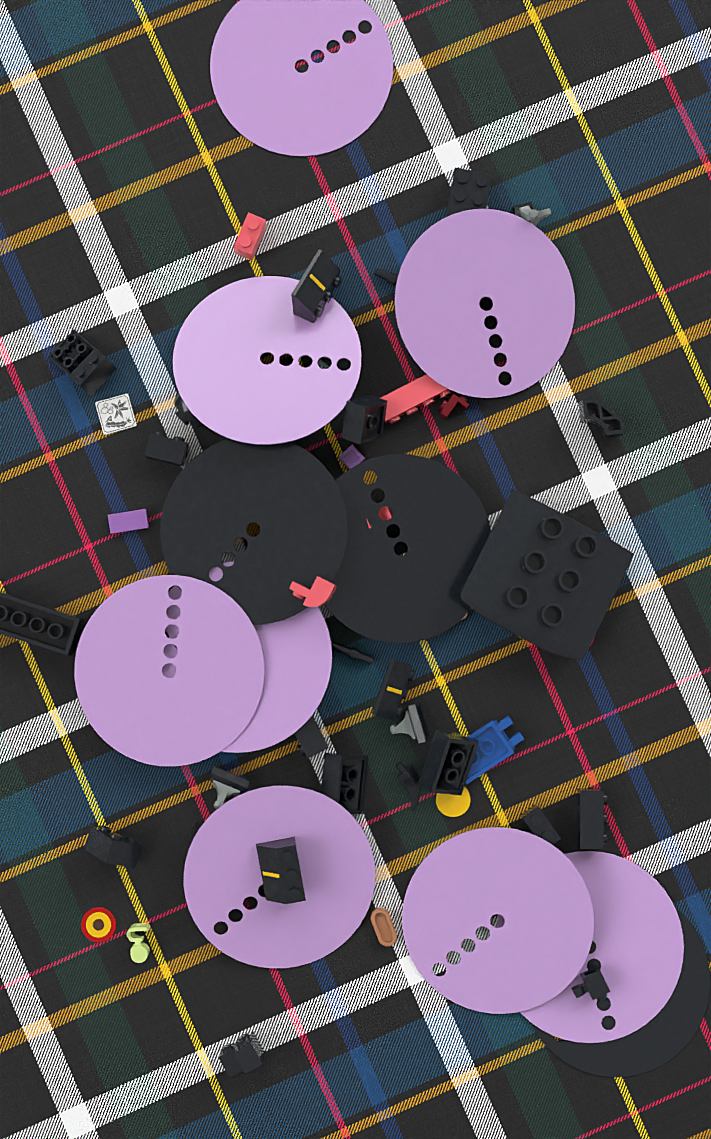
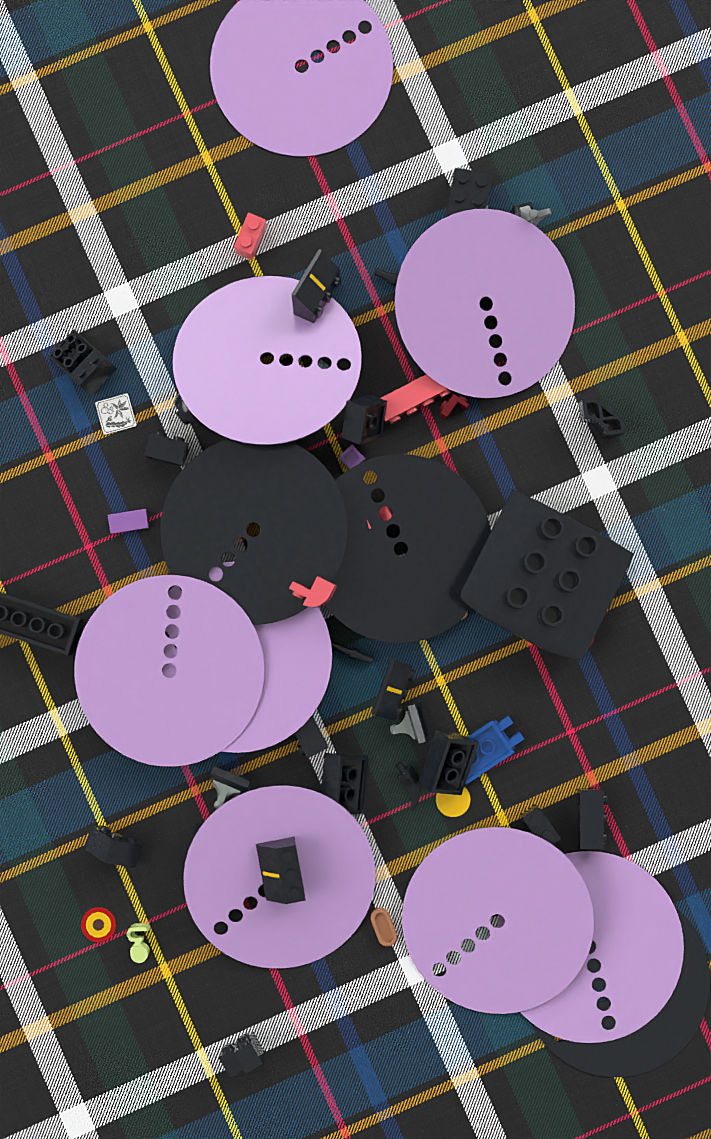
(593, 984): black brick -> none

